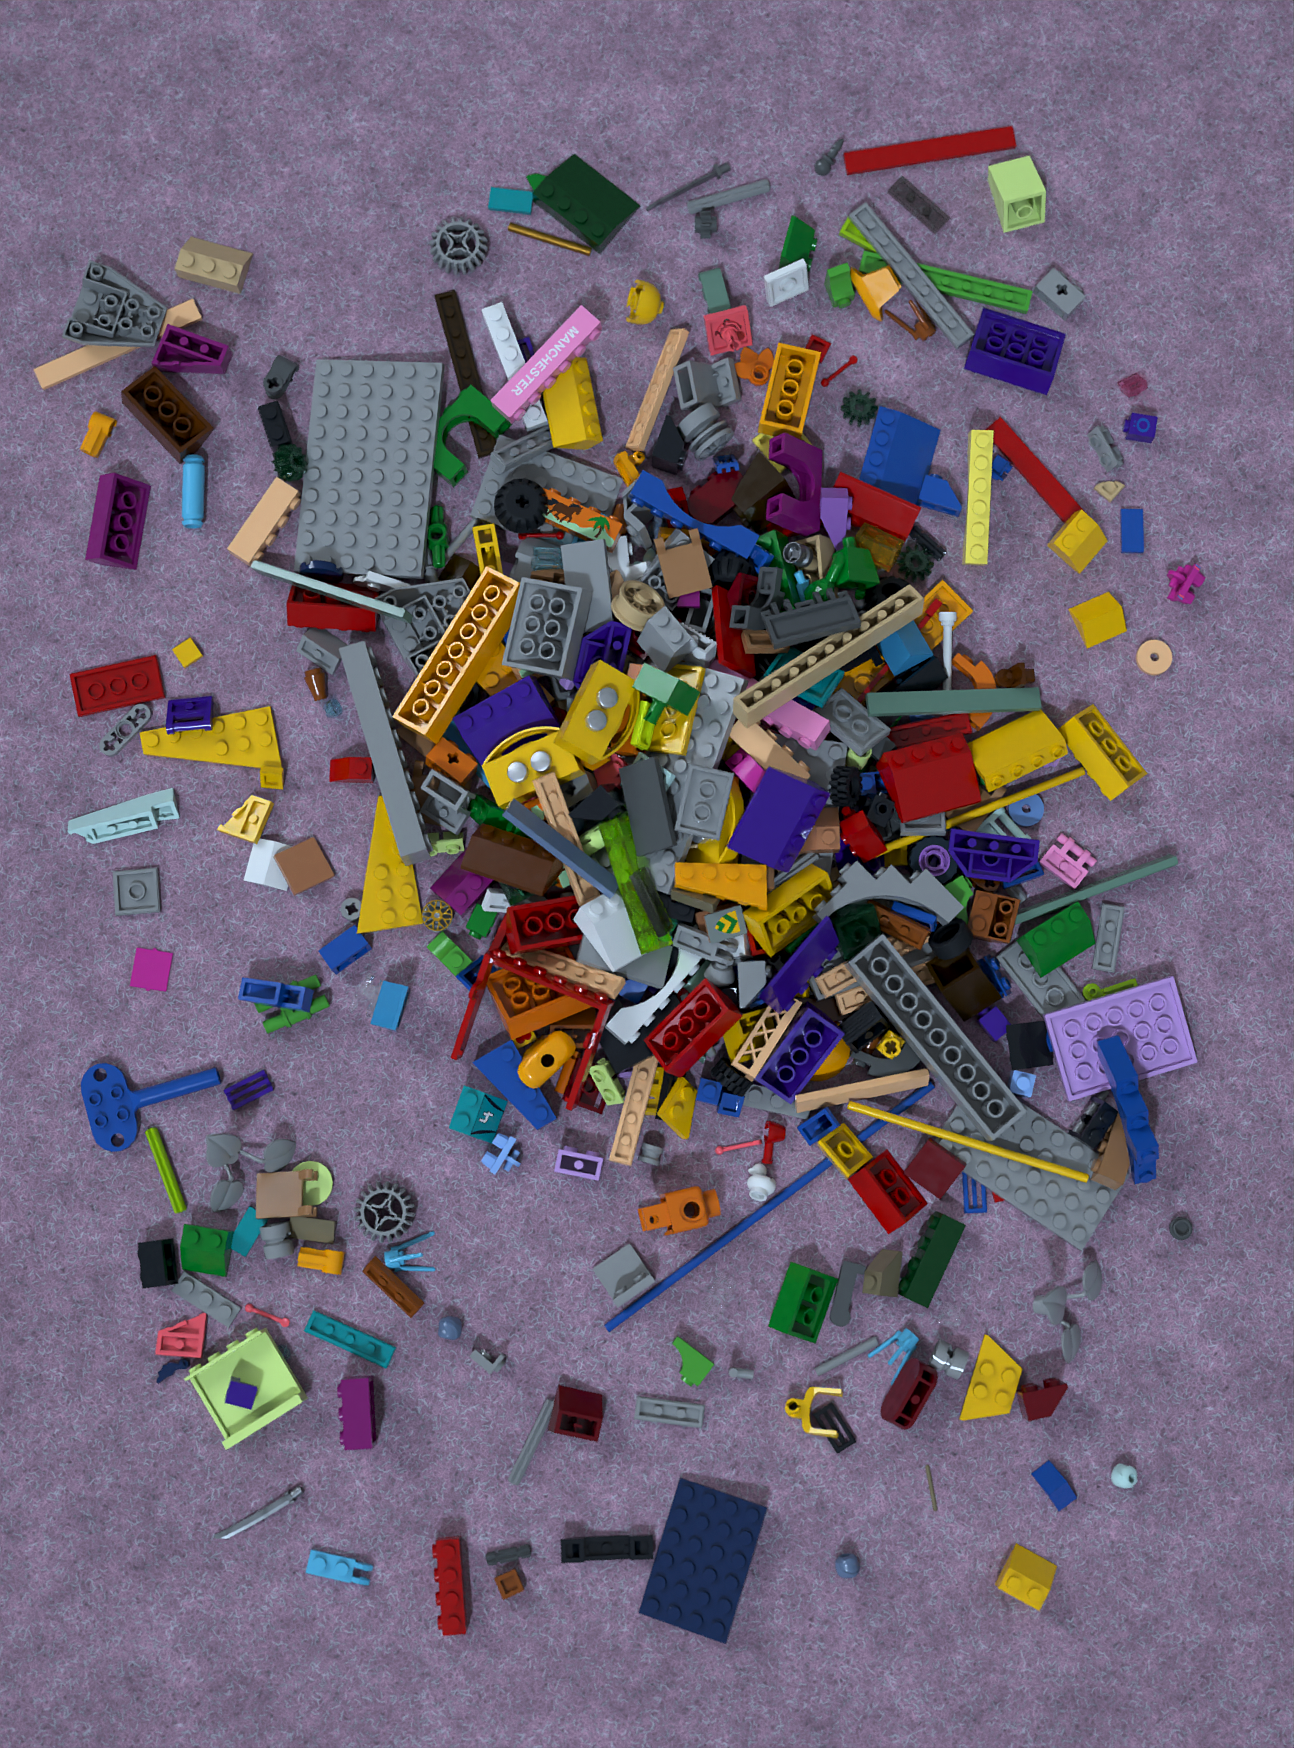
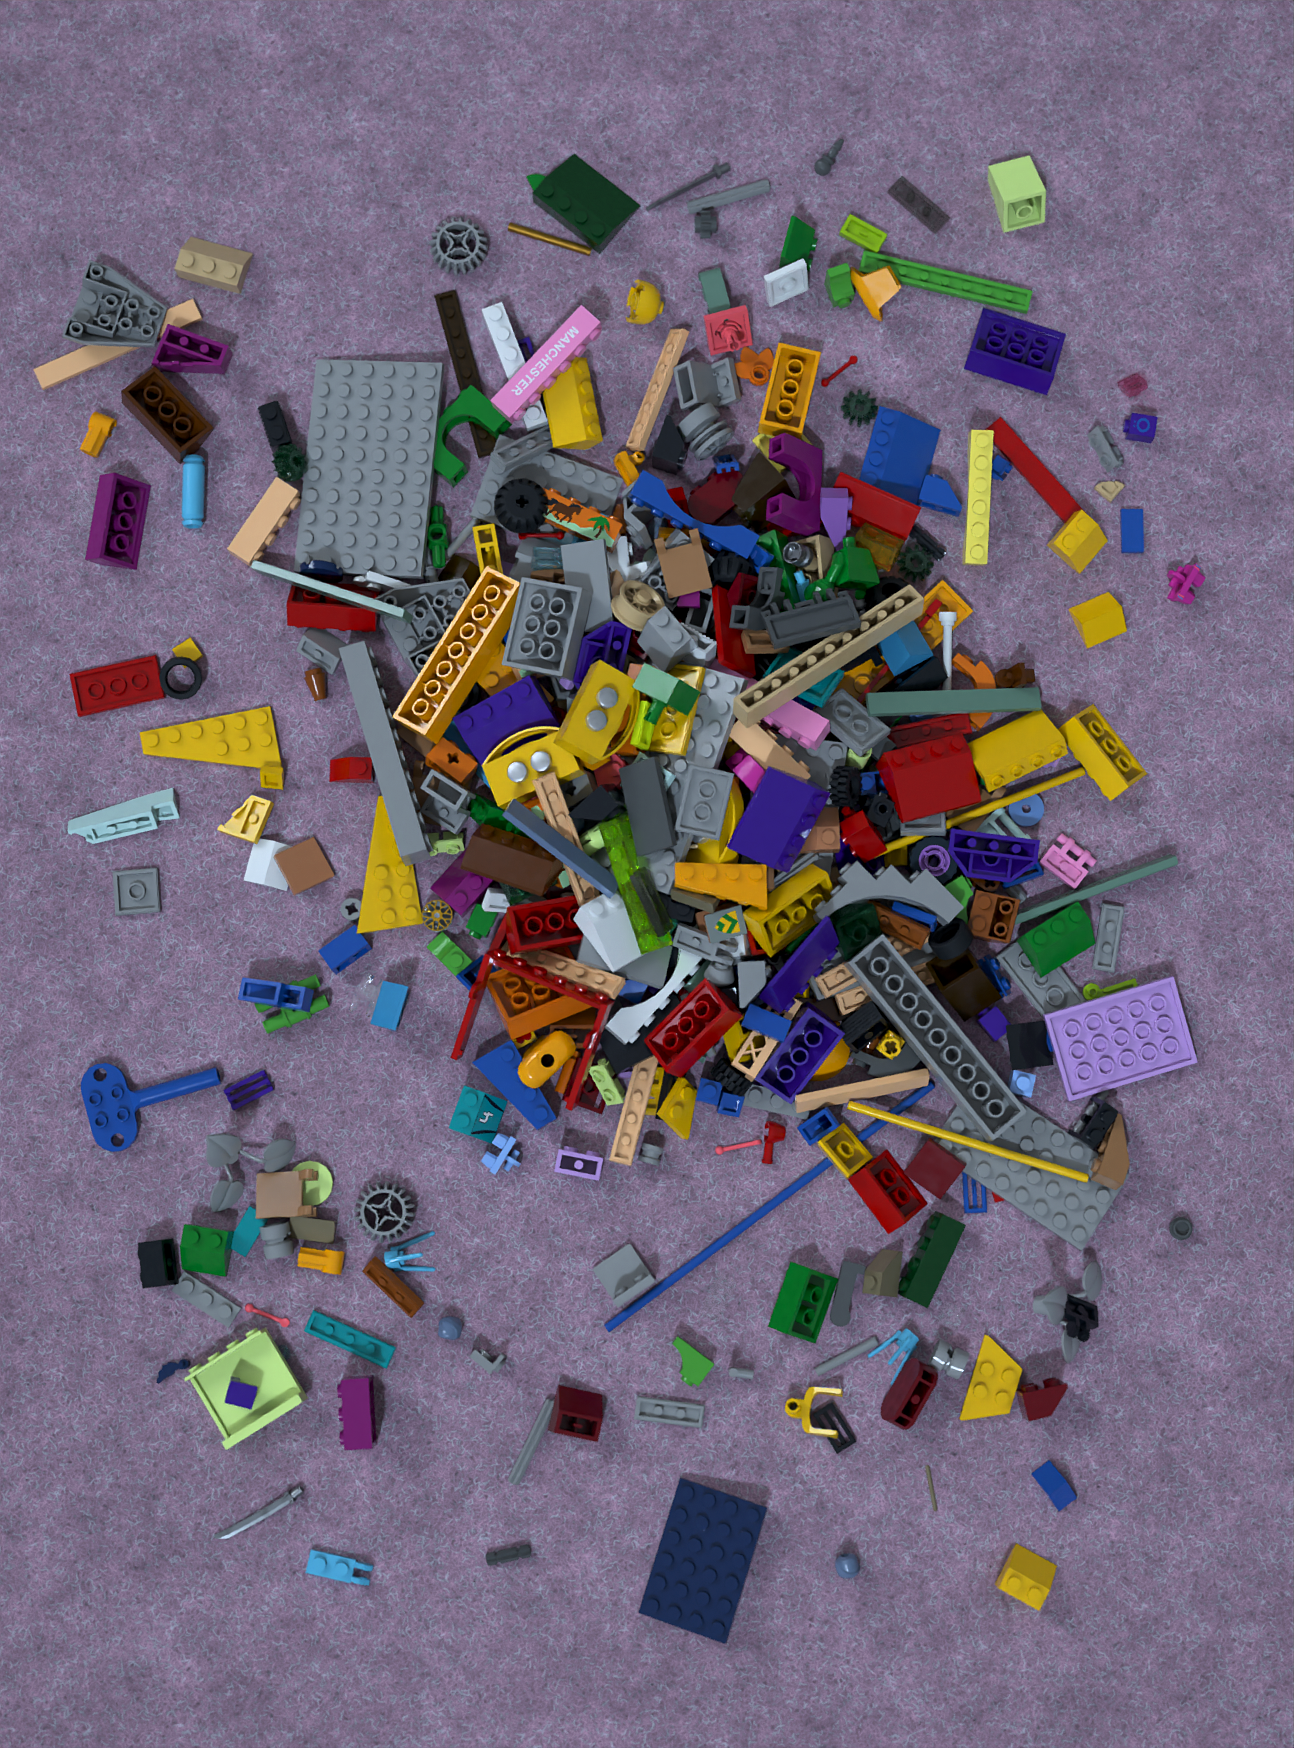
(124, 721): light grey beam -> none
(151, 969): dark pink piece -> none
(165, 1170): lime axle -> none
(175, 693): none -> black tyre
(183, 1339): coral wing -> none
(188, 710): dark purple plate -> none
(280, 374): dark grey piece -> none
(329, 709): clear light blue hinge -> none
(451, 1585): red brick -> none
(509, 1583): dark orange plate -> none
(510, 200): teal tile -> none
(606, 1548): black slope -> none
(671, 1210): orange piece -> none
(759, 1184): white animal -> none
(766, 1023): none -> blue tile
(818, 344): red tile -> none
(911, 275): light grey tile -> none
(923, 328): dark orange plant -> none
(929, 150): red tile -> none
(1061, 304): light grey brick -> none
(1081, 1318): none -> black hinge
(1124, 1476): light aqua piece -> none
(1132, 1109): blue arch -> none
(1154, 667): light nougat piece -> none

